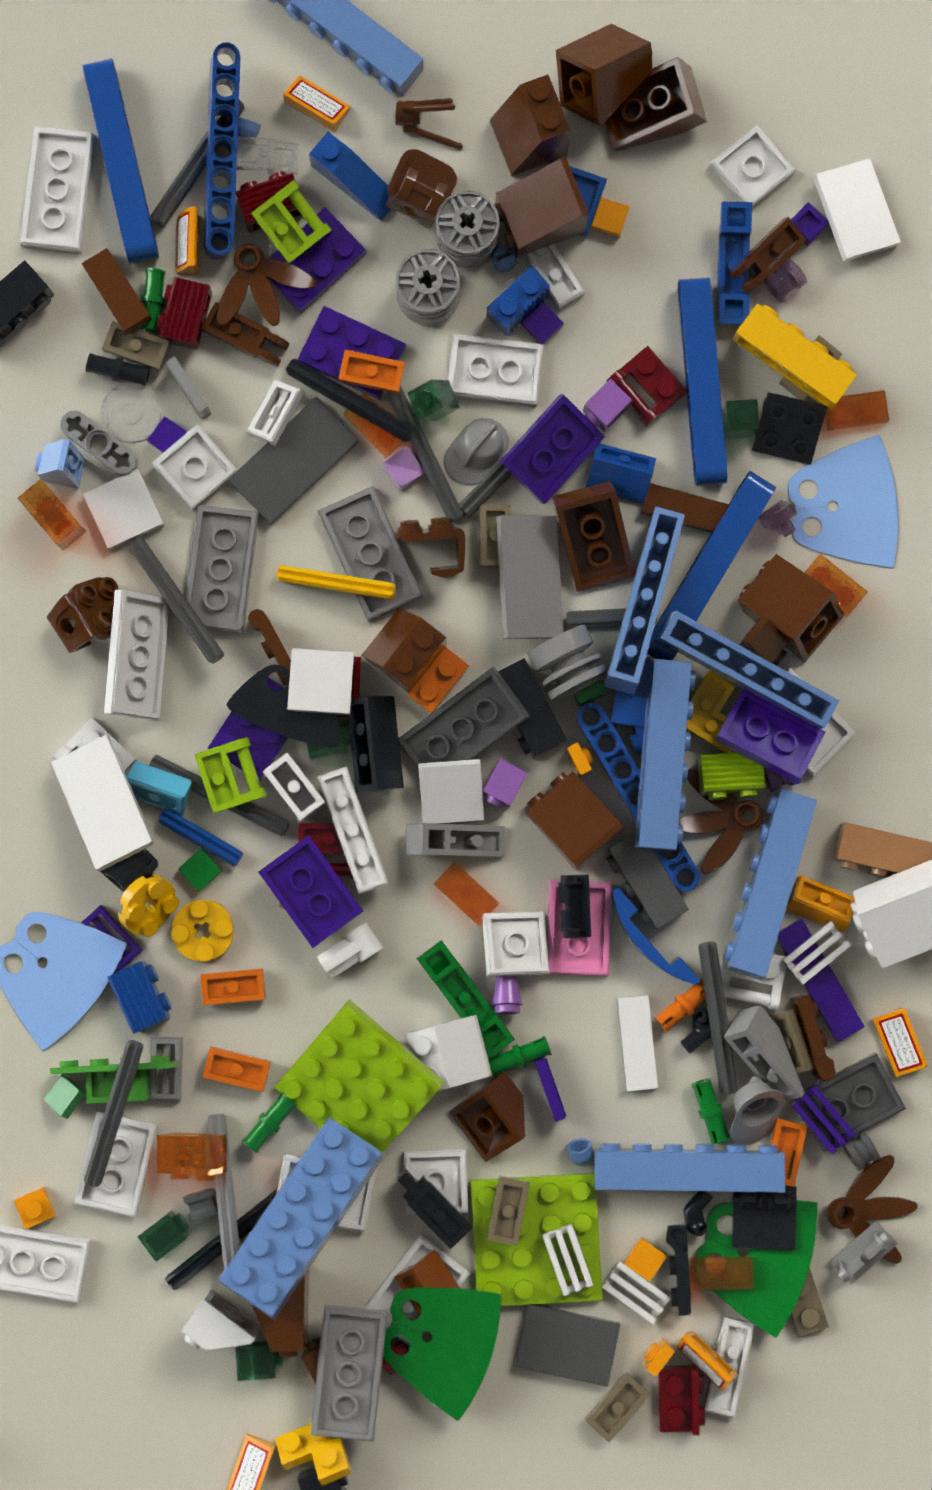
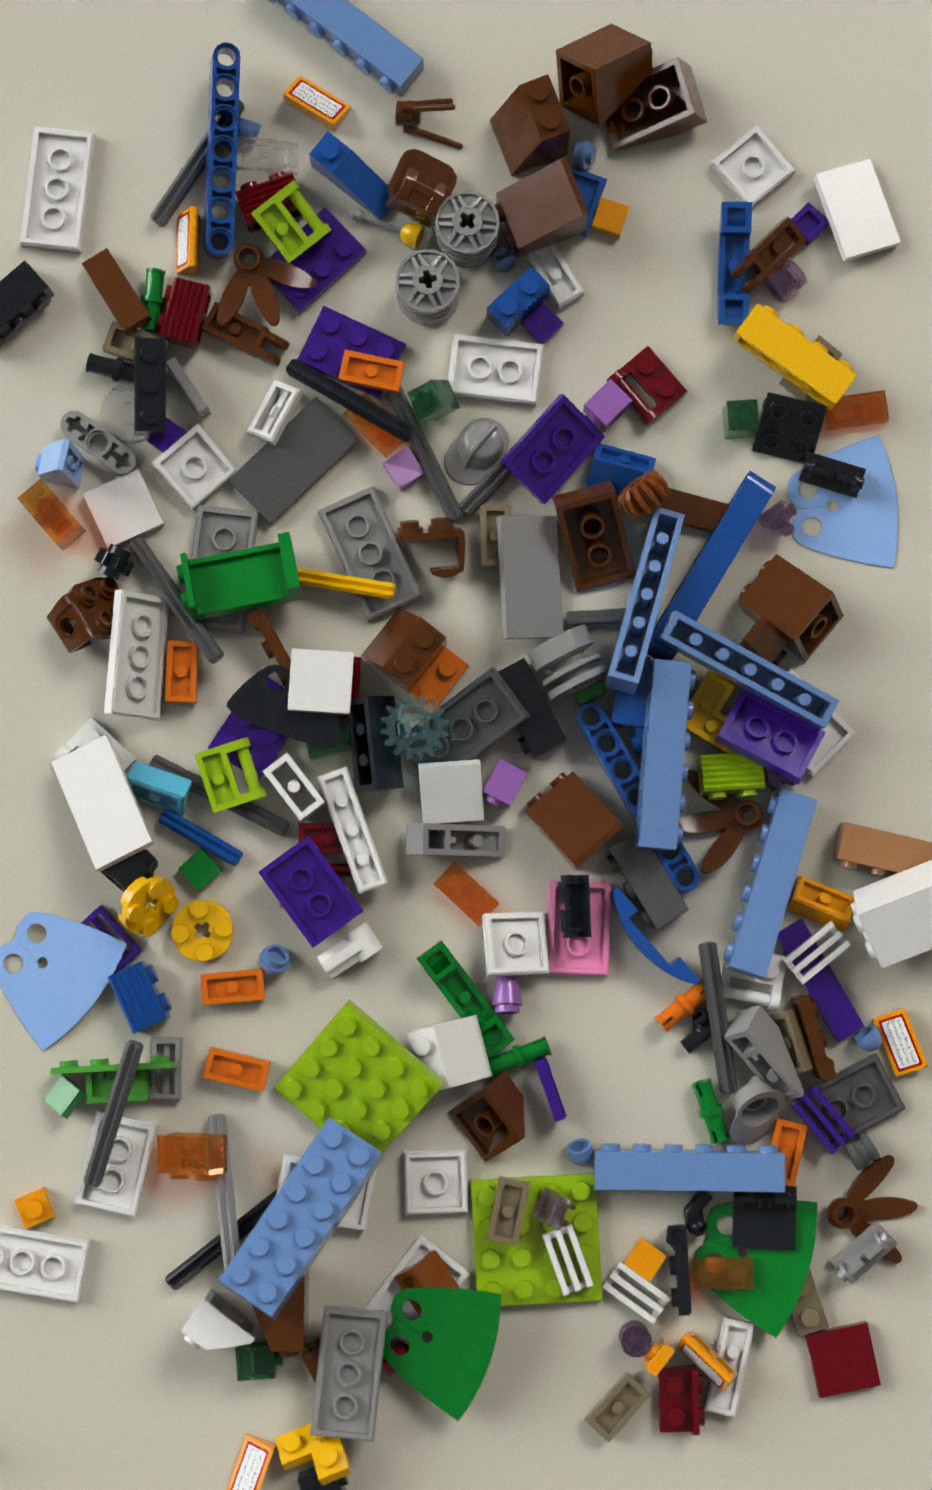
(114, 562): none -> black gear
(120, 161): blue beam -> none
(149, 386): none -> black brick
(165, 1234): clear green brick -> none
(181, 672): none -> orange plate
(200, 1204): dark grey wheel -> none
(240, 579): none -> green panel
(269, 1122): green pin -> none
(274, 959): none -> medium blue plate
(410, 234): none -> hinge
(423, 715): none -> clear light blue gear
(434, 1209): black hinge -> none
(552, 1208): none -> tile
(568, 1344): dark grey tile -> none
(580, 758): light orange plate -> none
(584, 154): none -> medium blue plate
(635, 1344): none -> clear purple wheel
(637, 1043): white tile -> none
(644, 495): none -> dark orange gear
(702, 381): blue beam -> none
(832, 474): none -> black hinge
(842, 1359): none -> dark red tile
(845, 588): clear orange plate -> none
(868, 1038): none -> medium blue hinge

